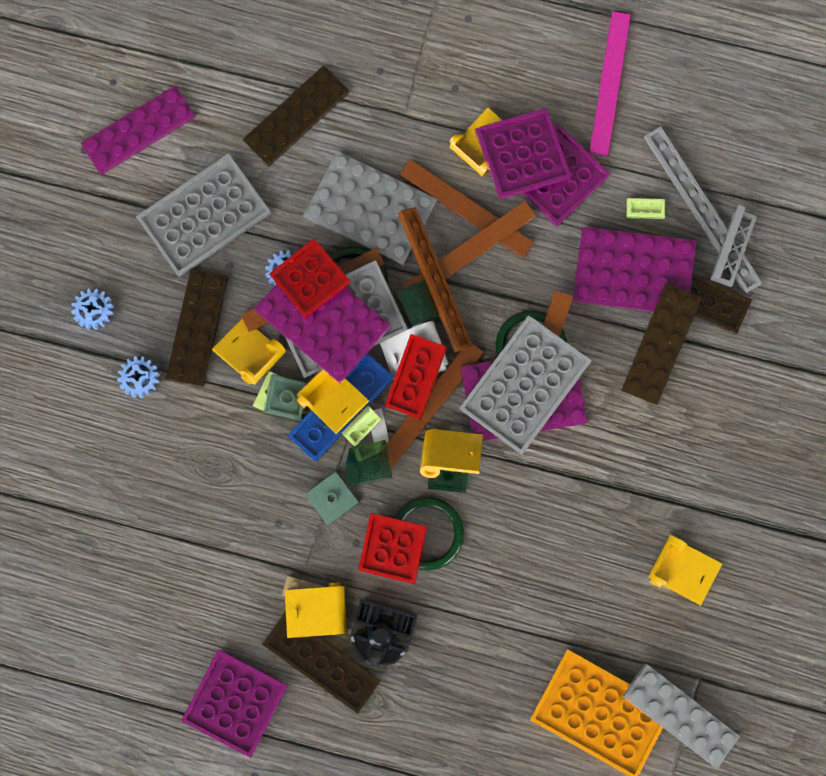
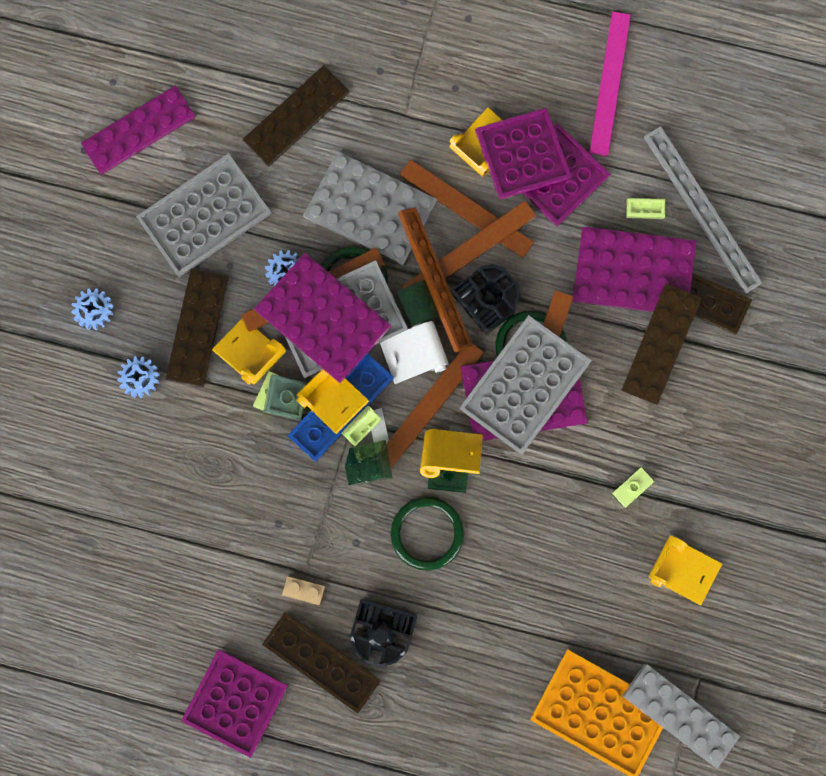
(309, 278): red plate -> none
(319, 611): yellow door -> none
(331, 498): sand green plate -> none
(393, 548): red plate -> none
(415, 376): red plate -> none
(490, 317): none -> black connector
(633, 487): none -> yellowish green plate
(728, 242): light grey fence -> none

